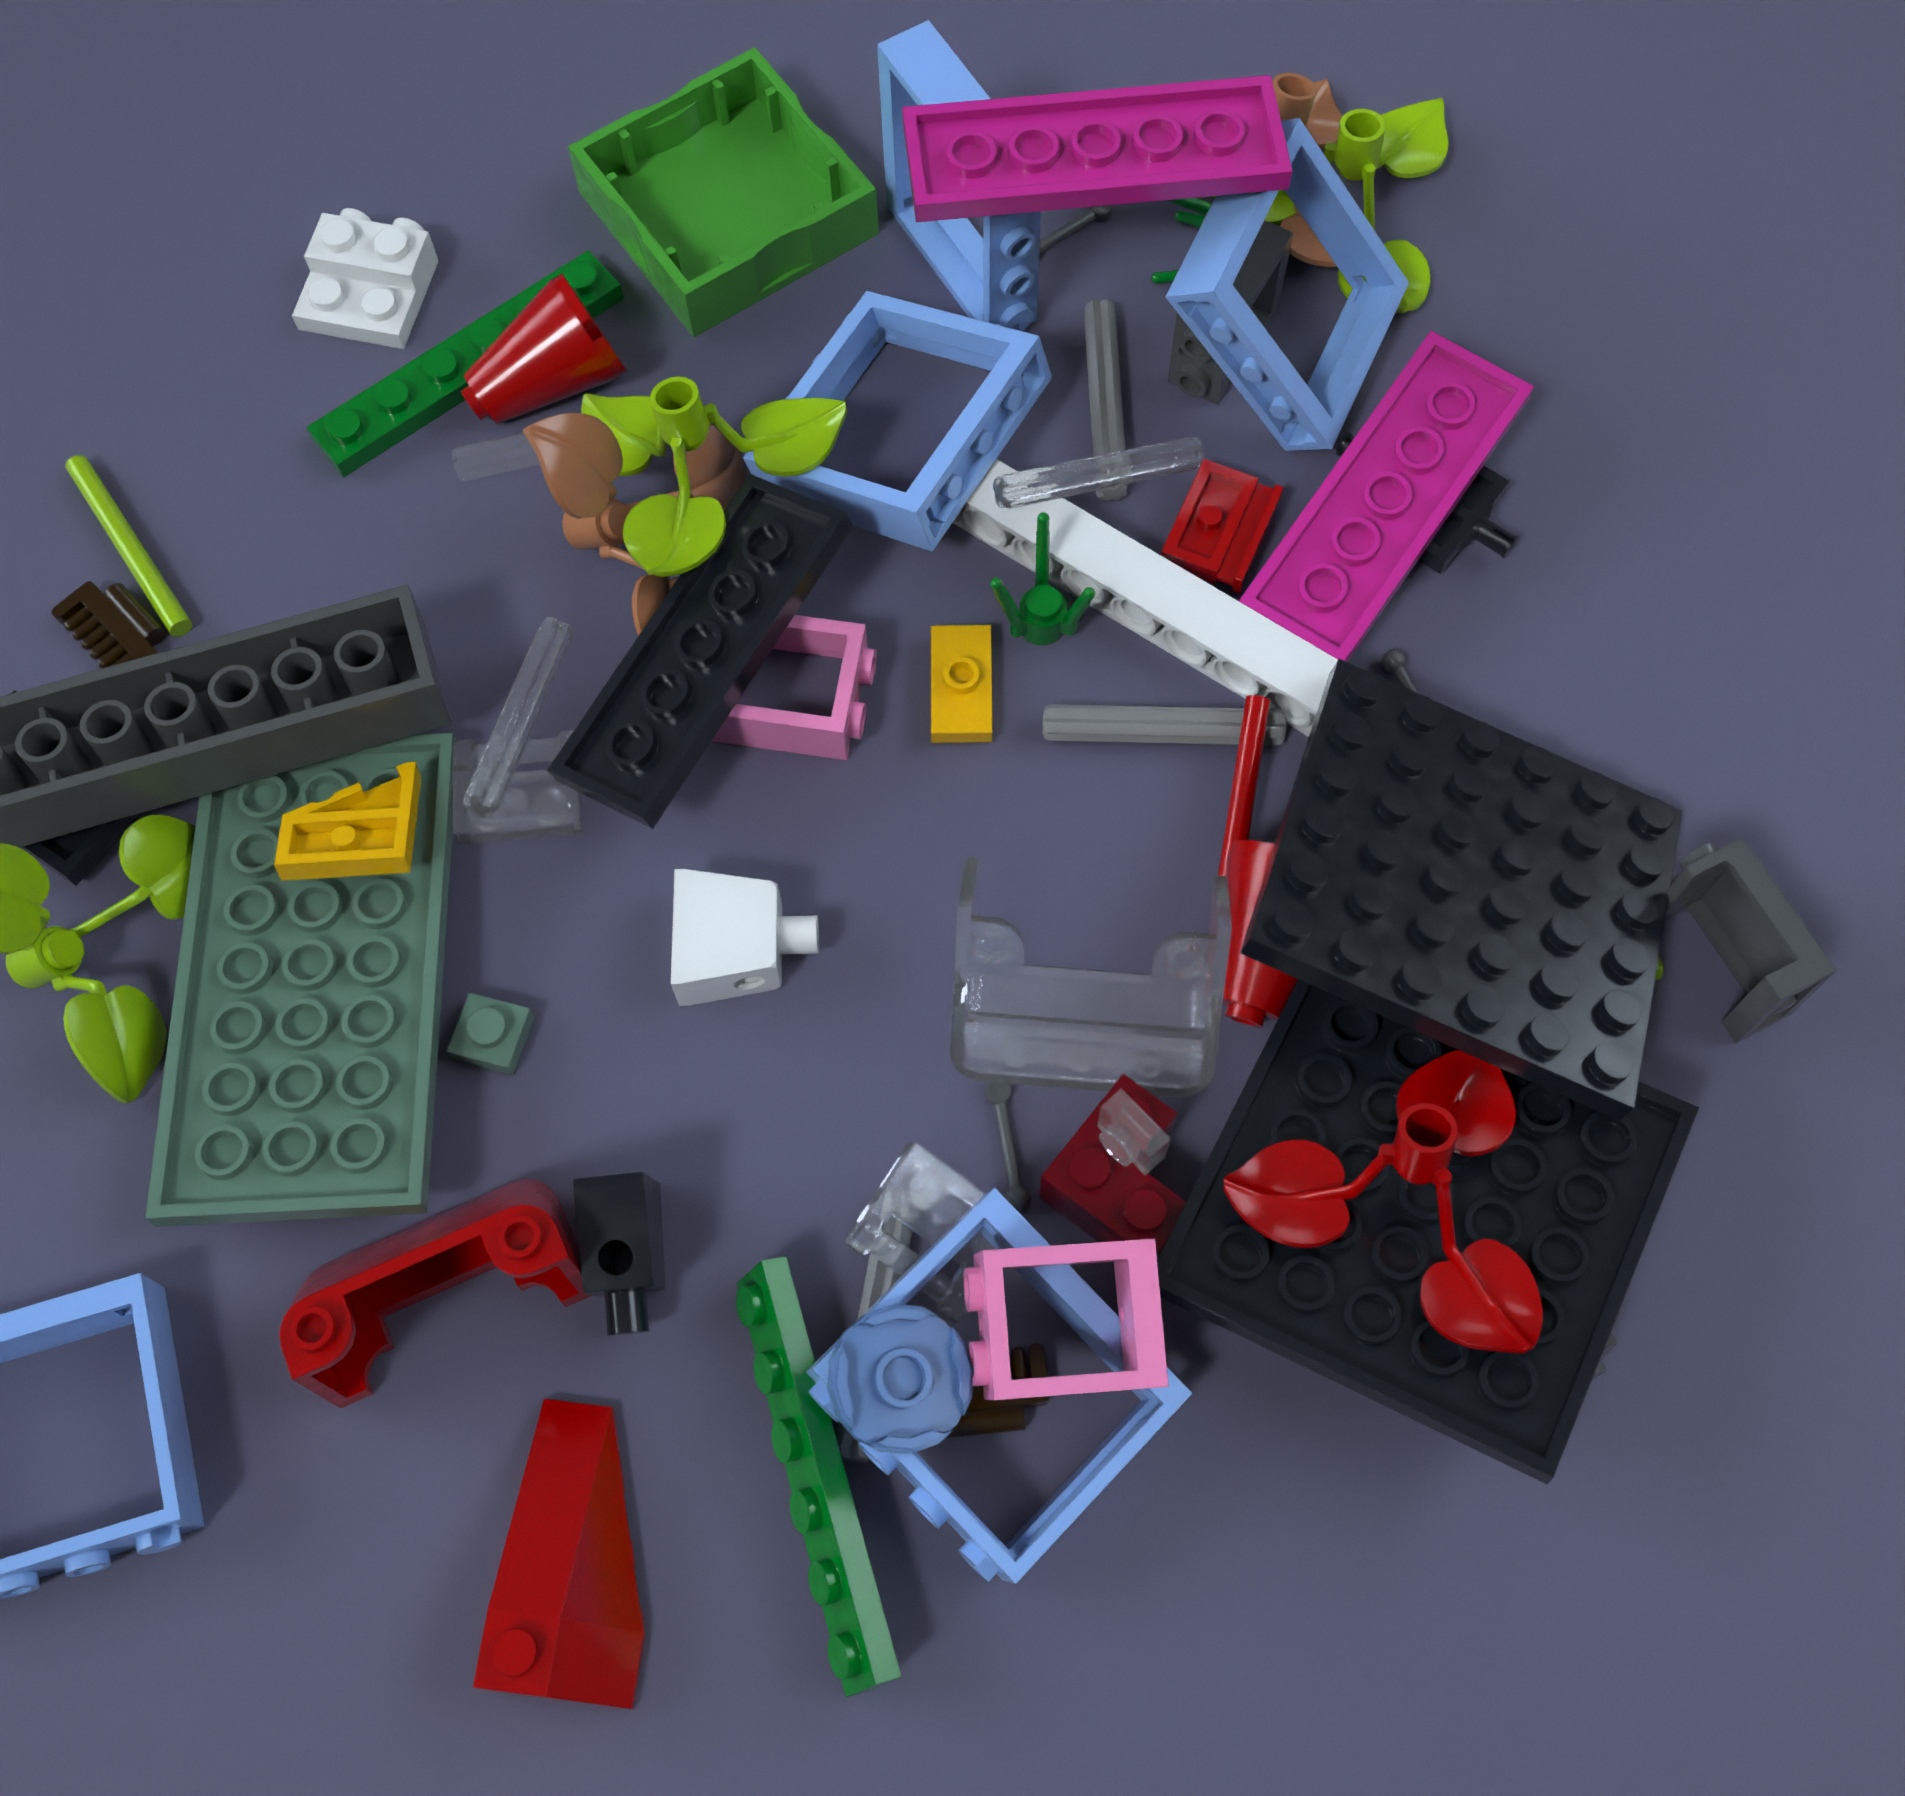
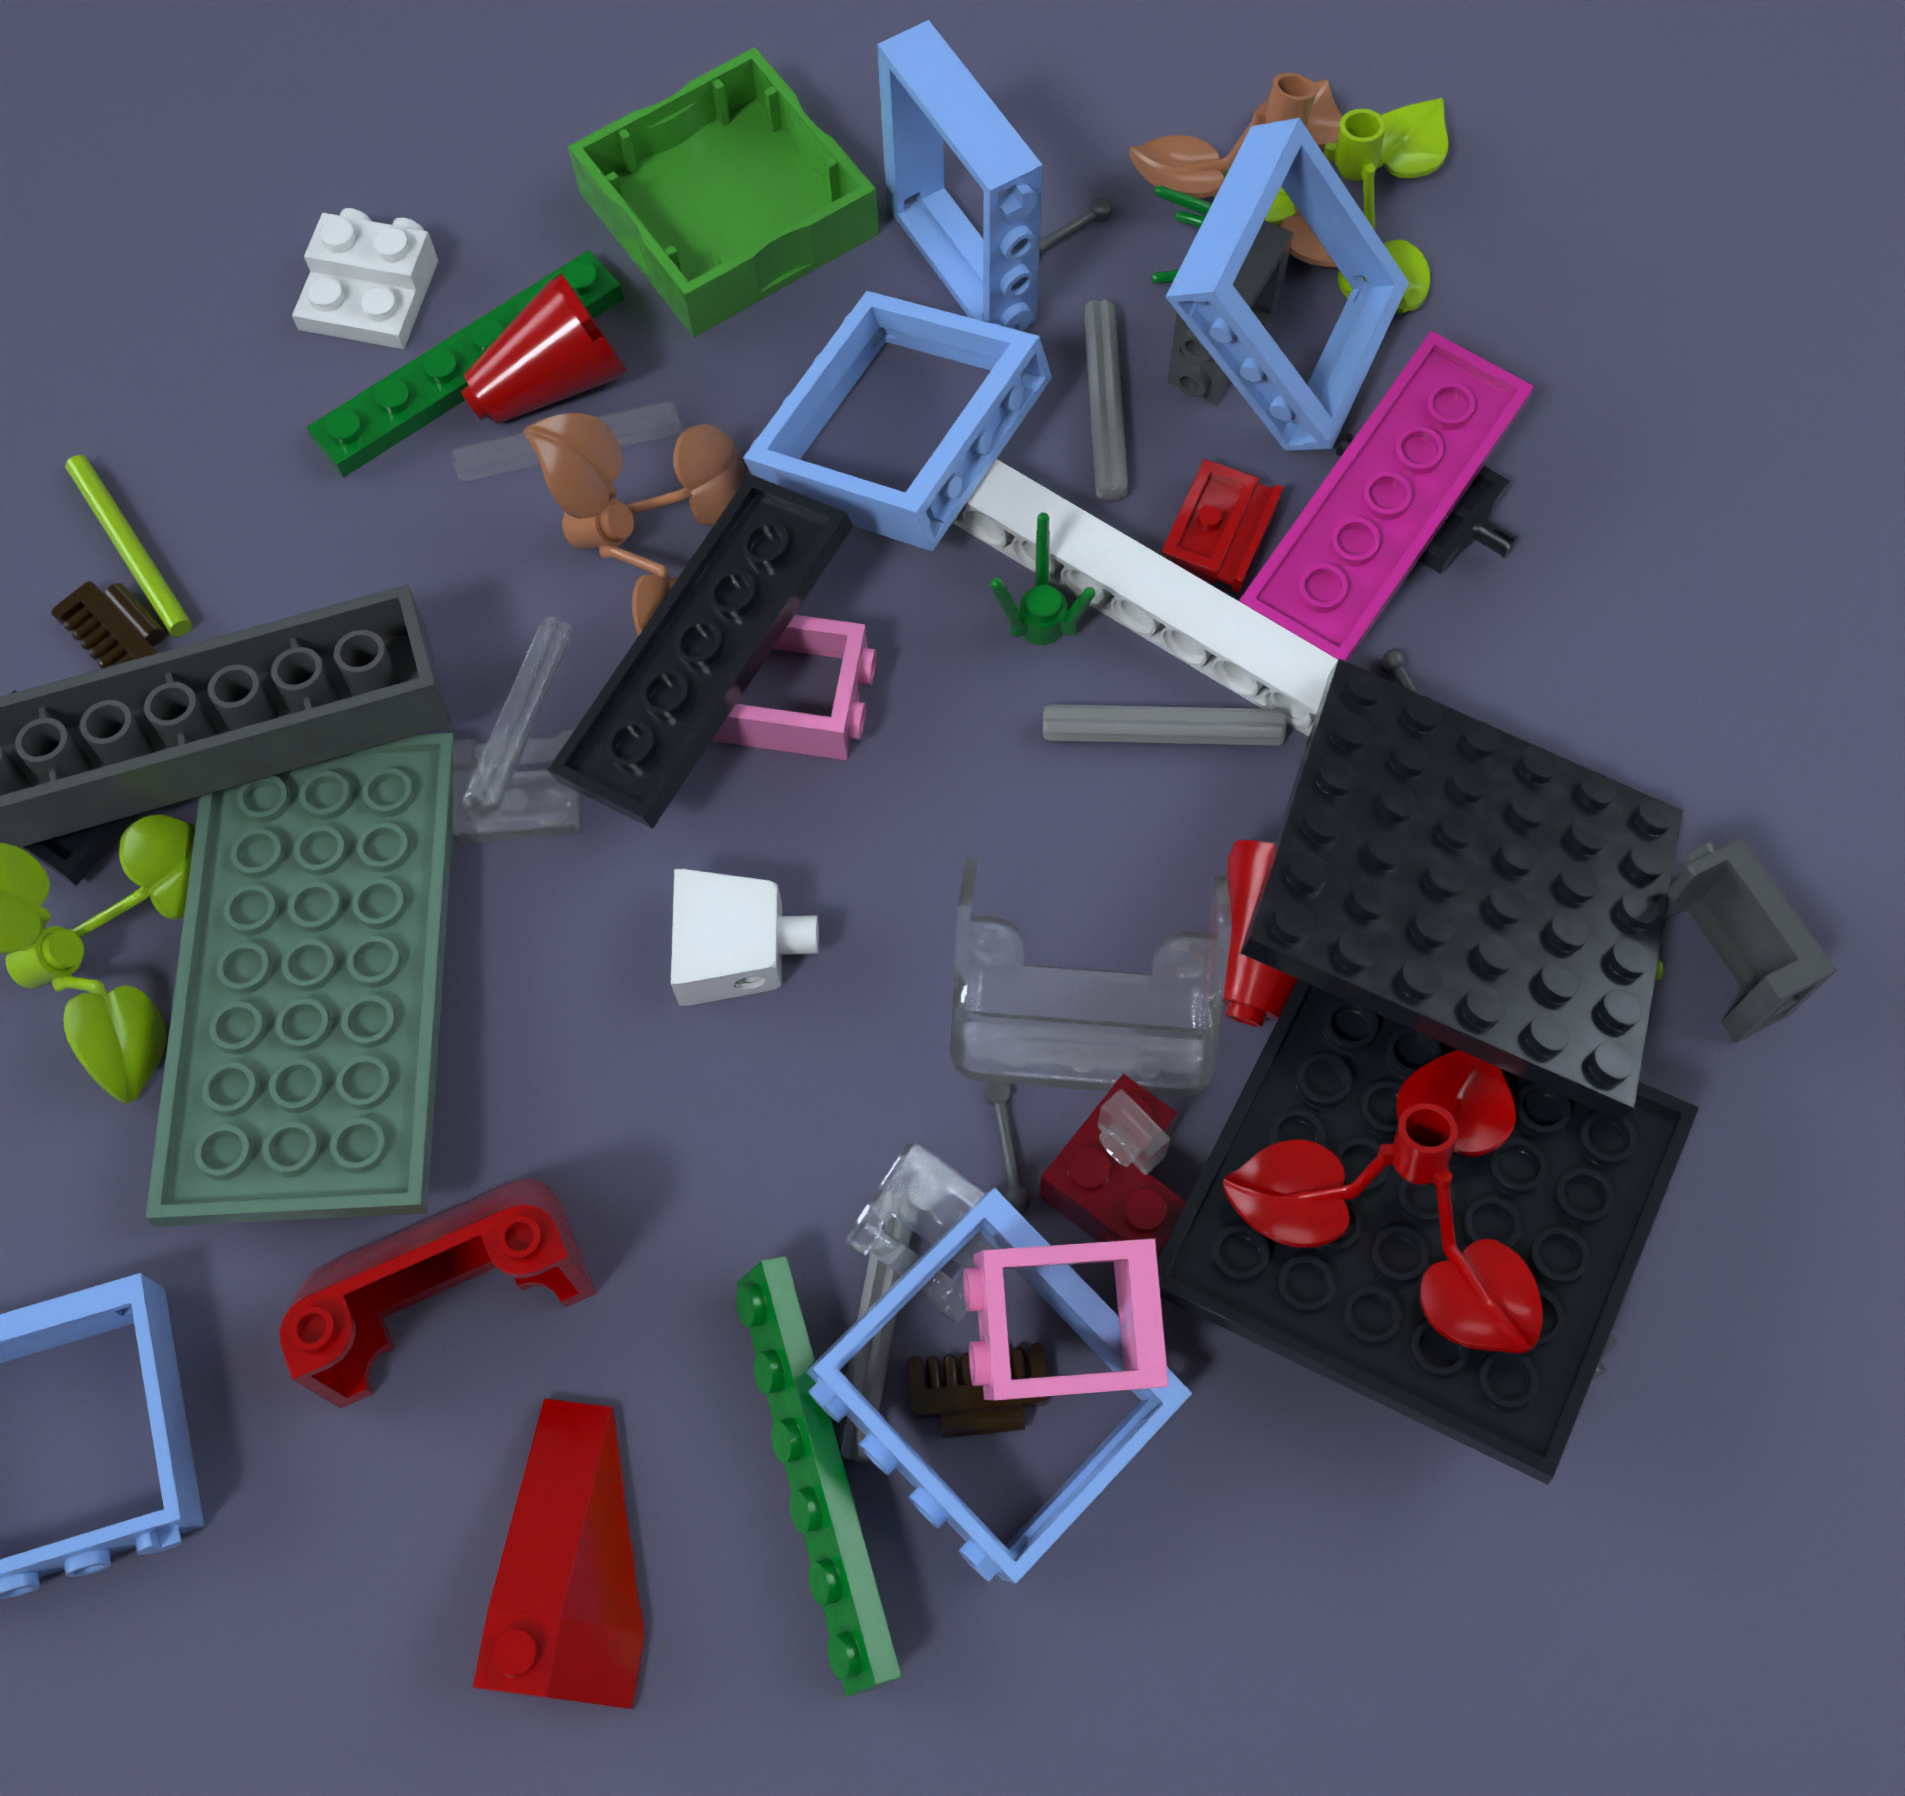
(352, 831): yellow wing -> none
(490, 1034): sand green plate -> none
(617, 1215): black torso -> none
(683, 532): lime plant -> none
(900, 1379): medium blue tile -> none
(961, 684): yellow plate -> none
(1095, 148): dark pink plate -> none
(1097, 472): clear axle -> none
(1245, 775): red bar -> none

